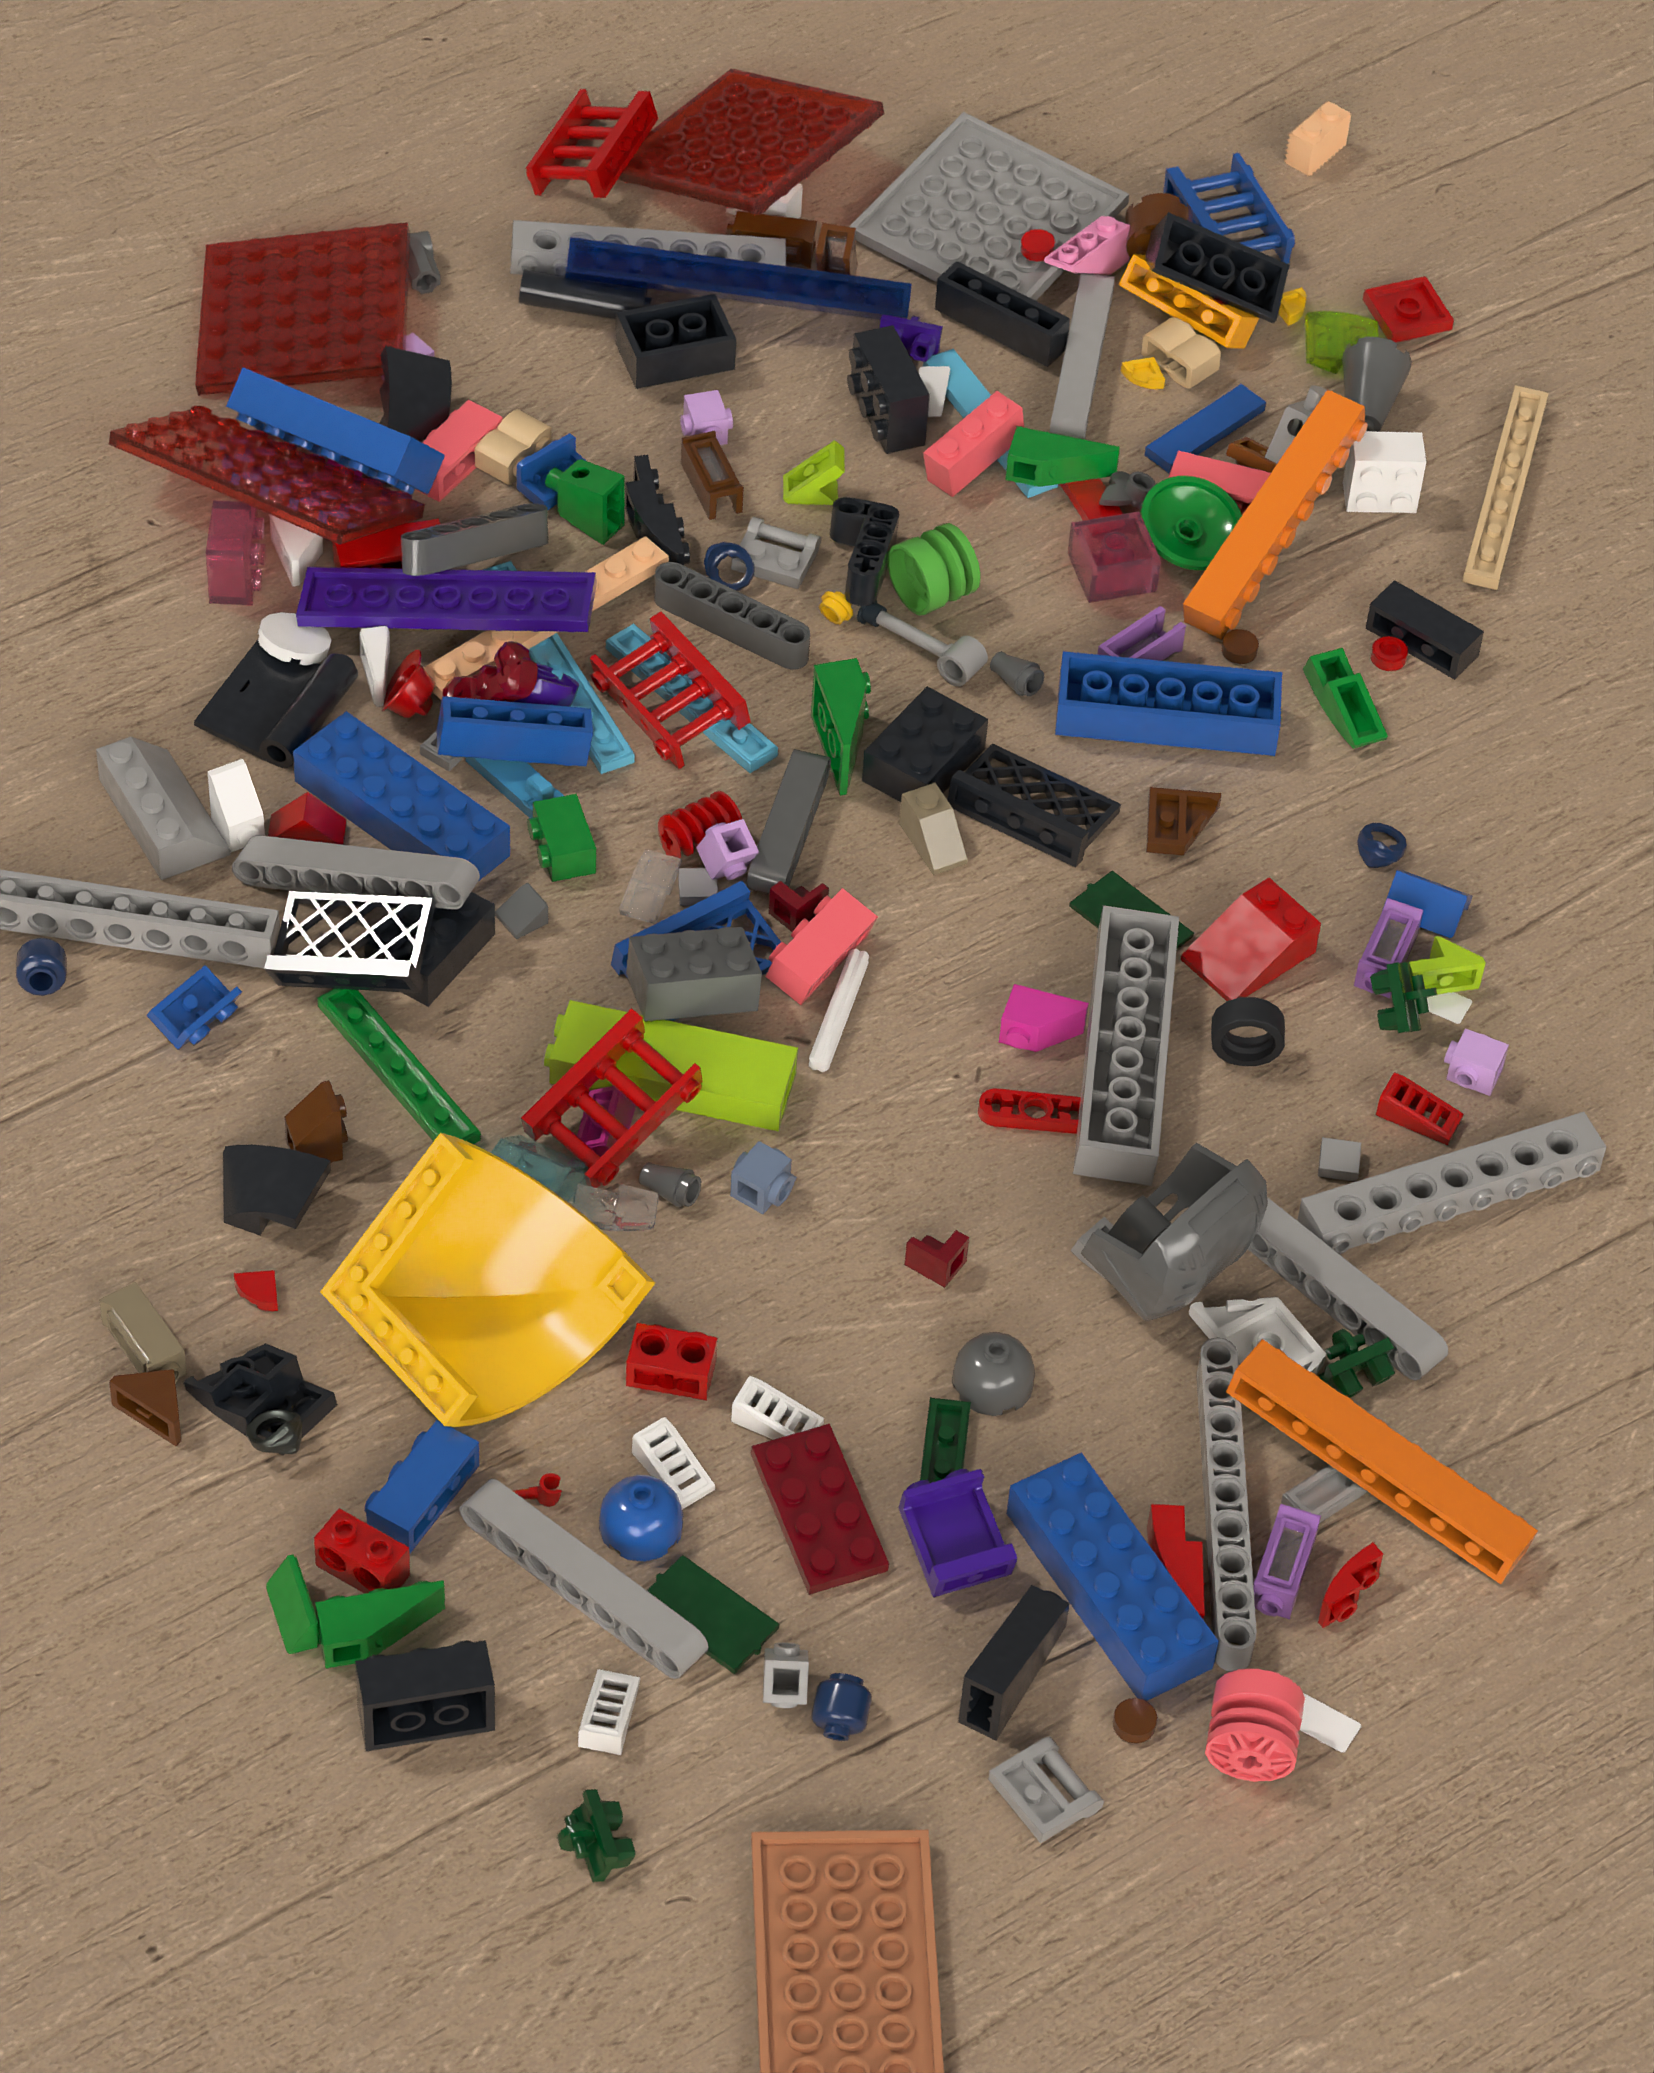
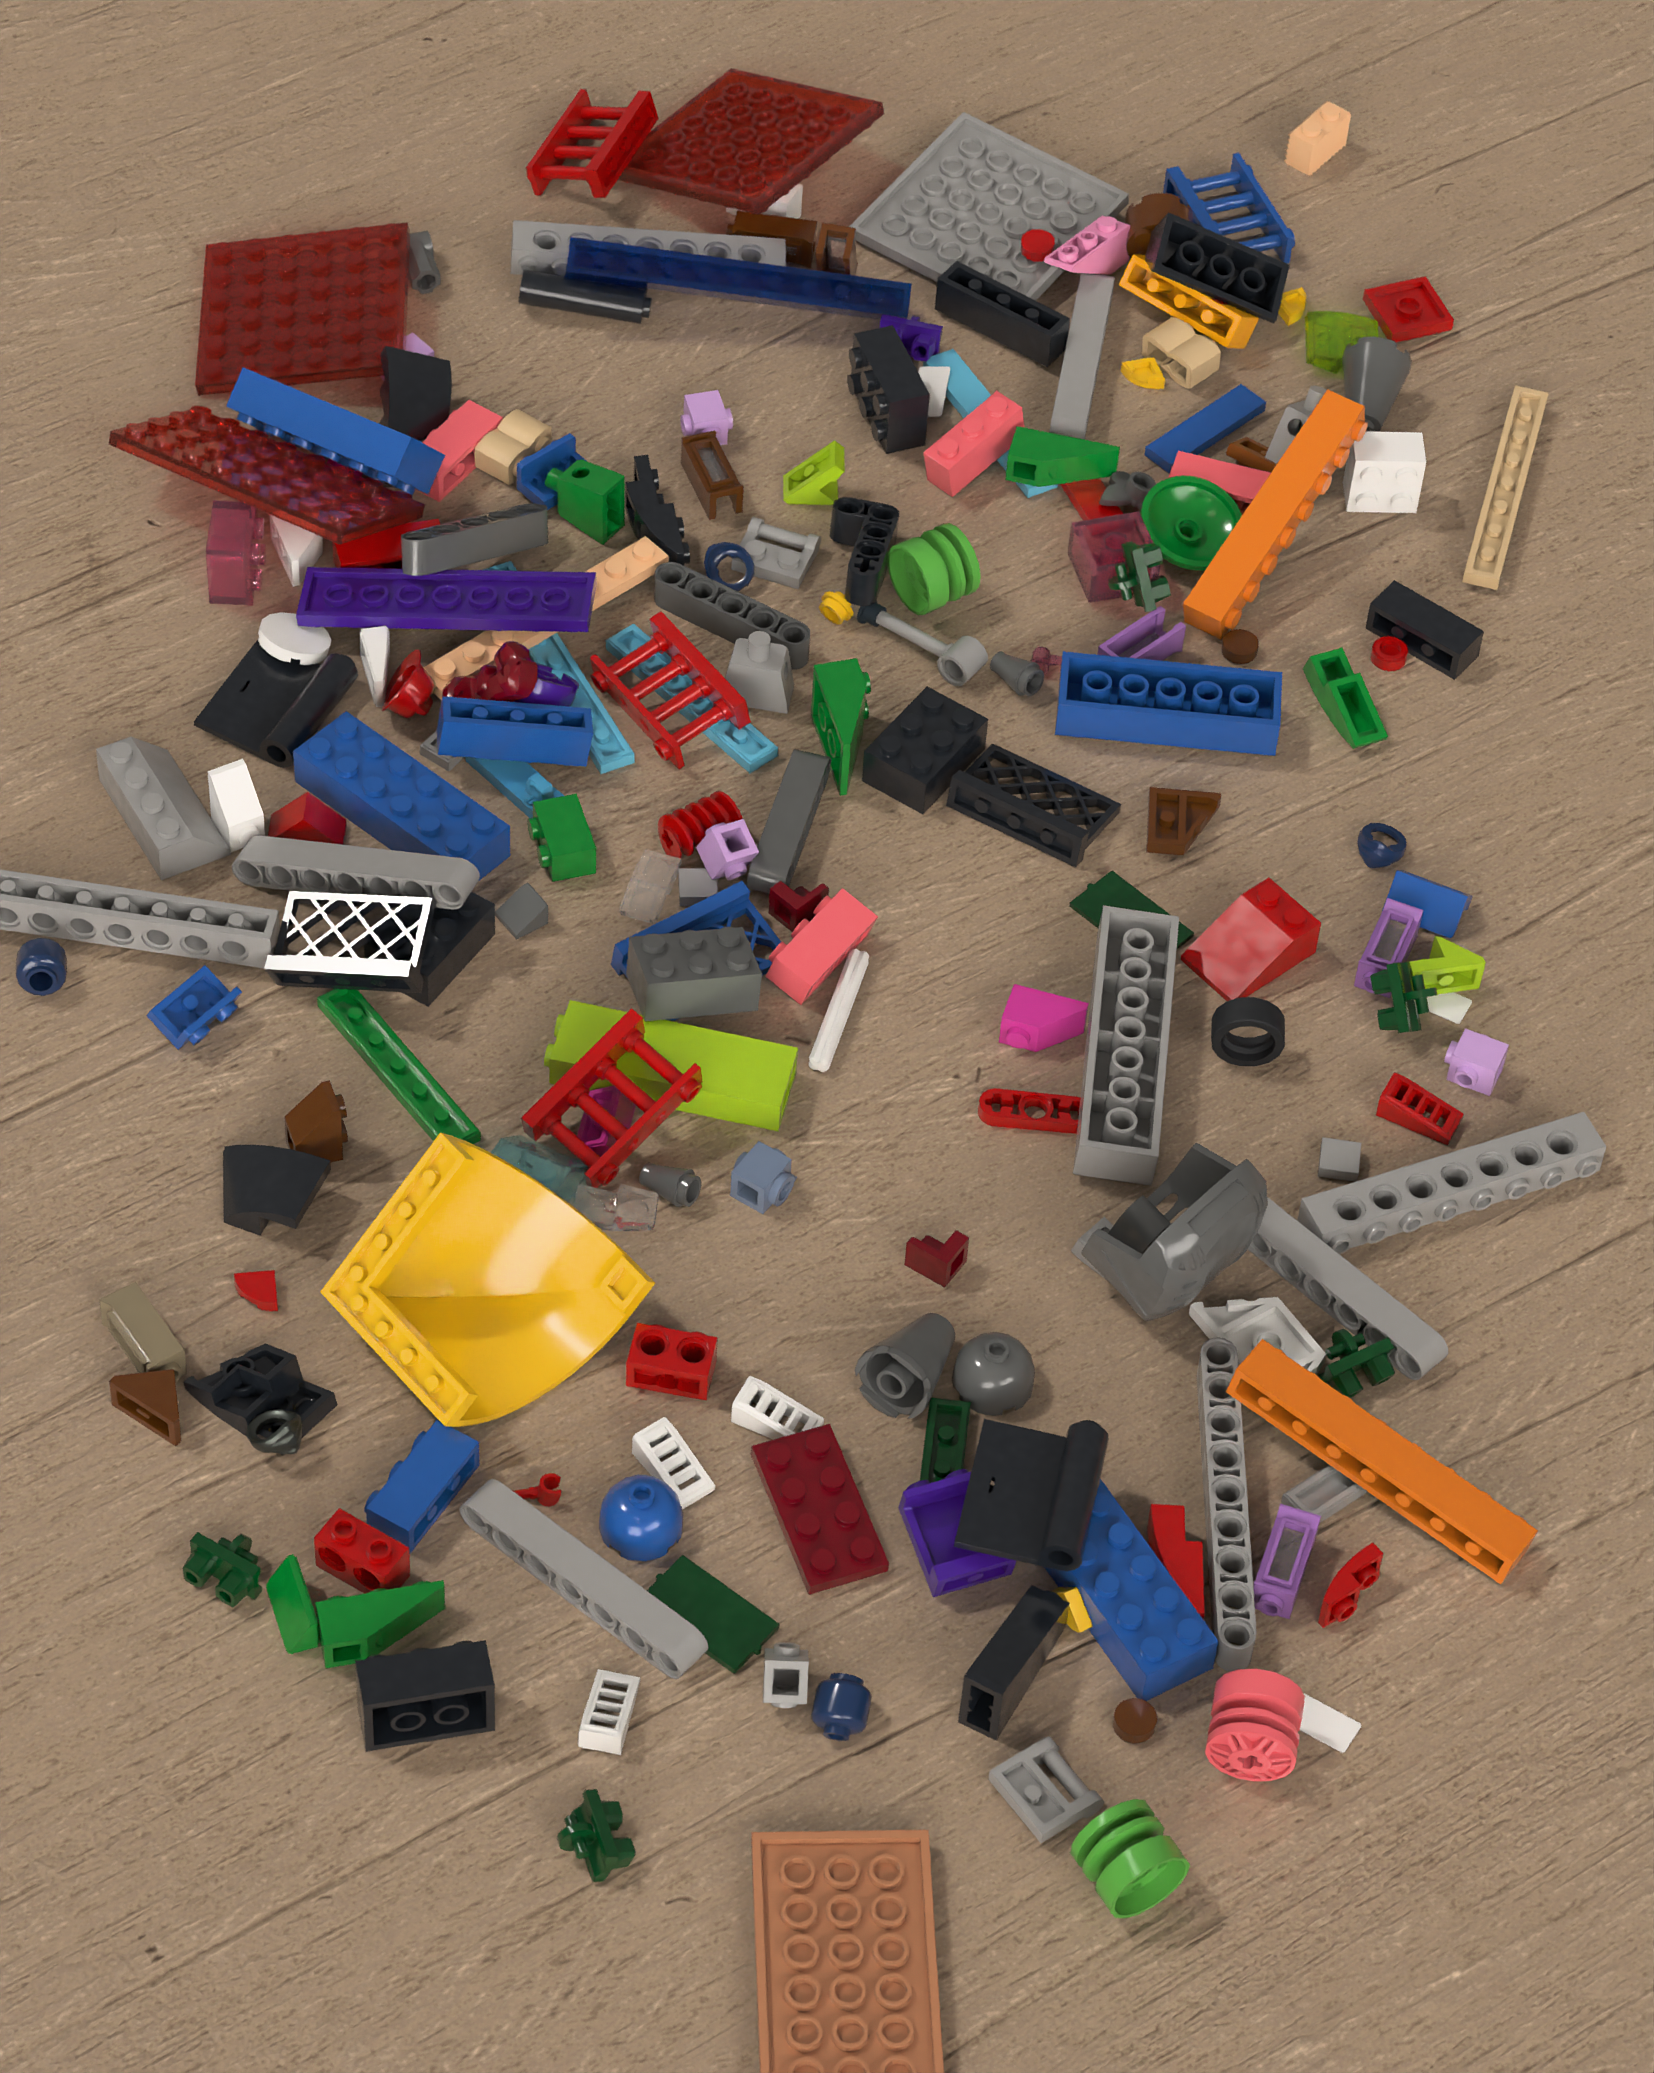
(226, 1561): none -> dark green hips
(675, 341): black brick -> none
(761, 673): none -> light grey torso
(906, 1366): none -> dark grey cone
(932, 828): dark tan slope -> none
(1039, 1496): none -> black door
(1044, 658): none -> clear pink hand
(1078, 1617): none -> yellow tile
(1129, 1858): none -> bright green wheel
(1144, 590): none -> dark green hips

